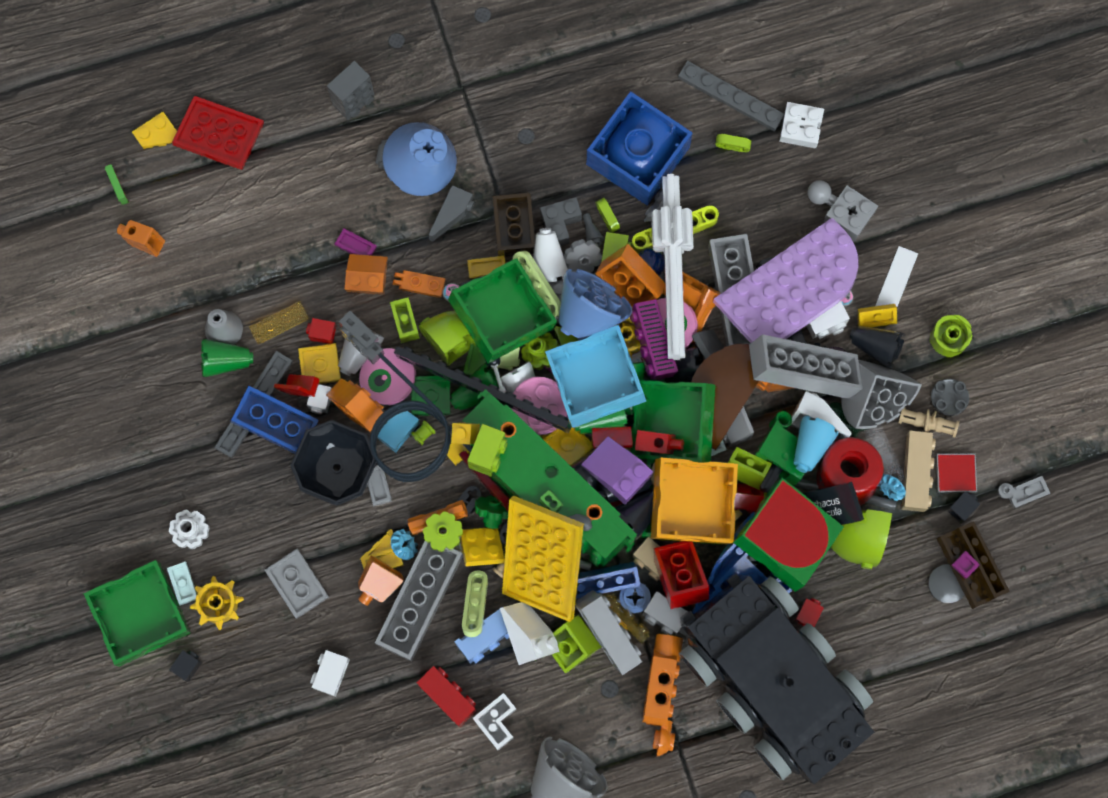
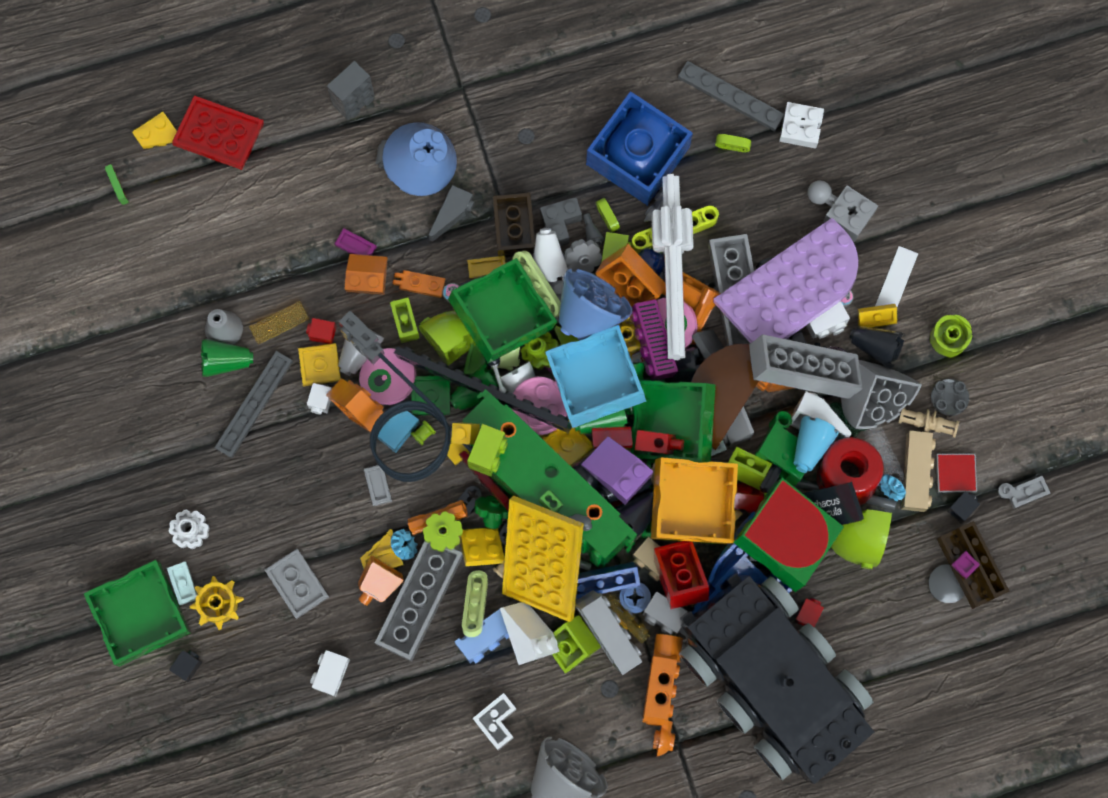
(141, 237): orange torso -> none
(272, 419): blue brick -> none
(299, 385): red panel -> none
(331, 446): black rock -> none
(447, 695): red brick -> none

